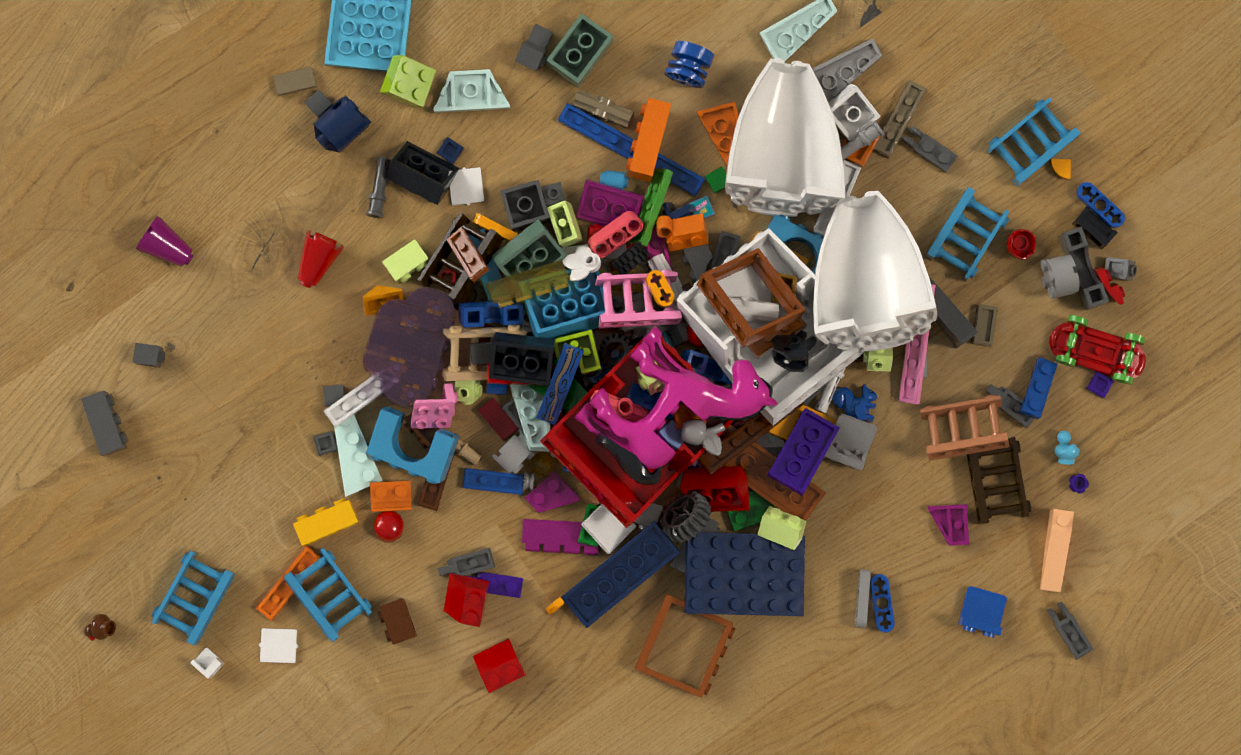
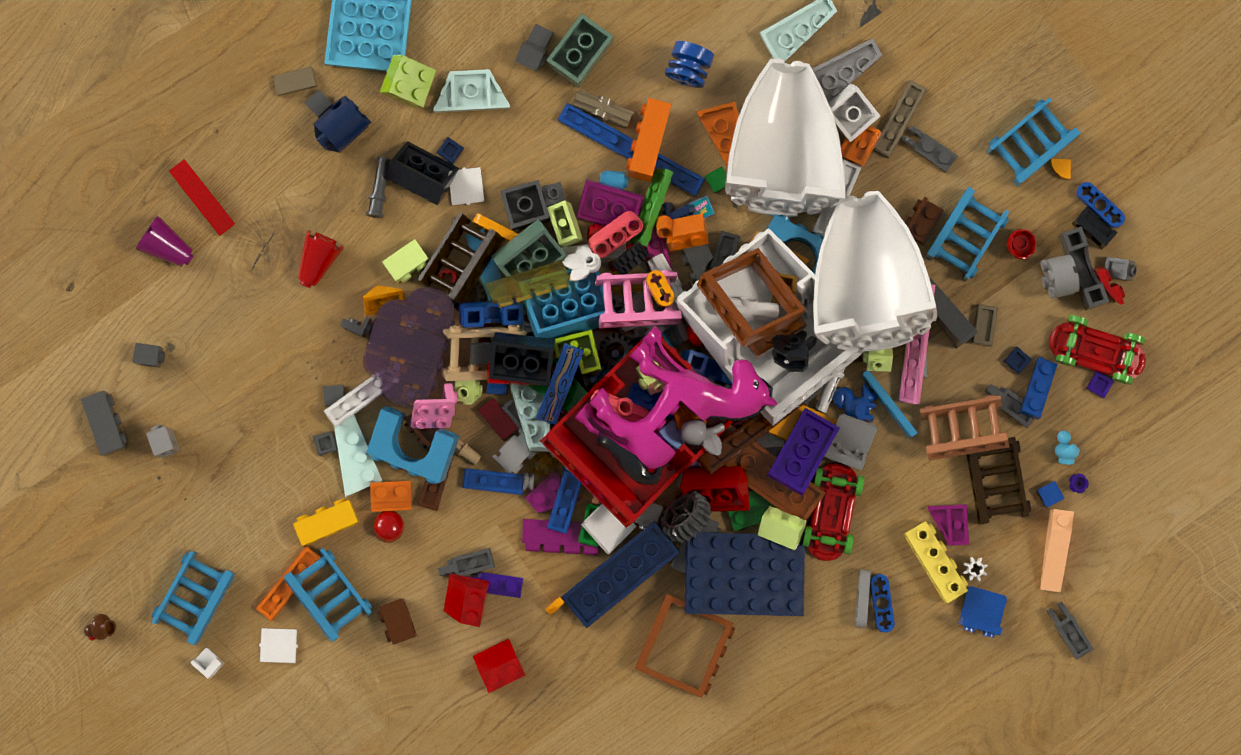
(163, 441): none -> light grey brick
(201, 197): none -> red slope
(354, 326): none -> dark grey bracket
(467, 254): tile -> none
(564, 503): none -> blue tile
(831, 519): none -> red piece
(864, 138): light grey pin -> none
(889, 405): none -> dark azure tile
(923, 220): none -> reddish brown bracket
(935, 562): none -> light yellow brick
(972, 574): none -> white gear
(1017, 360): none -> dark blue tile
(1050, 494): none -> blue tile

